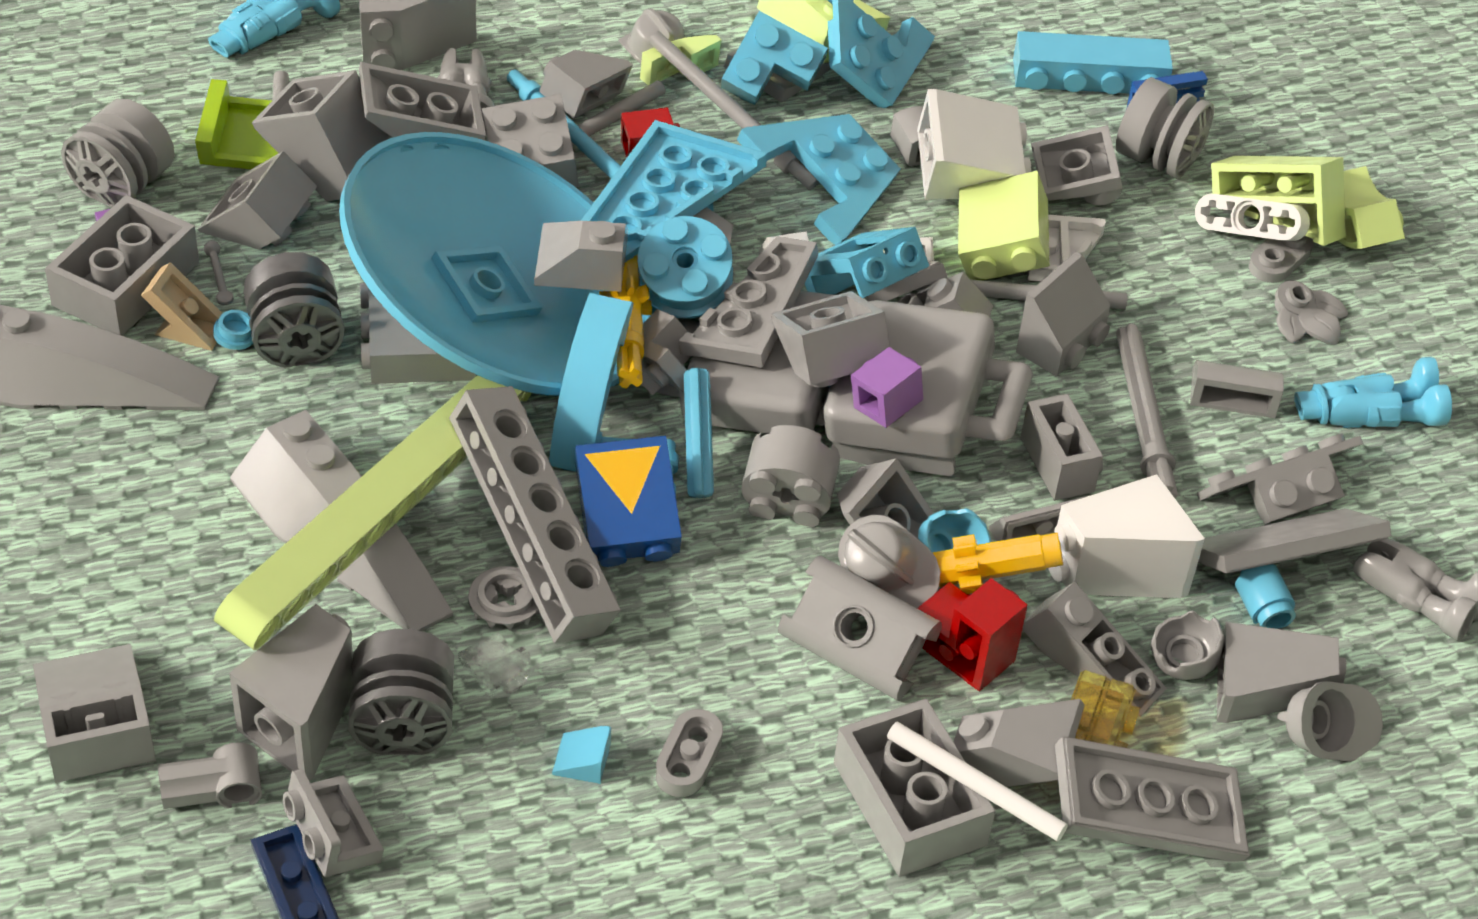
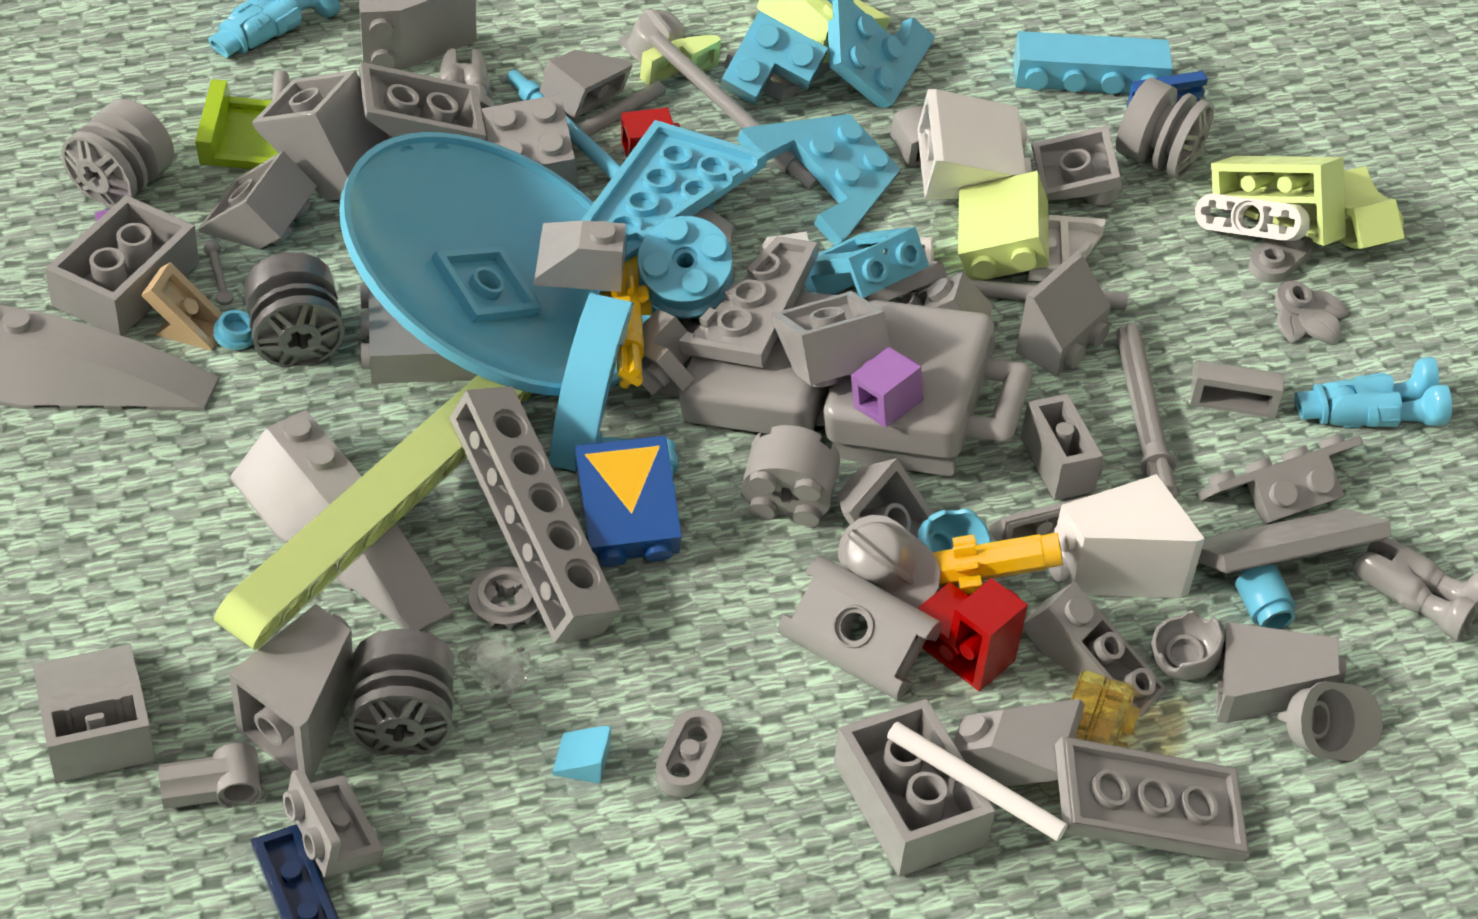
(698, 433): medium azure axle -> none

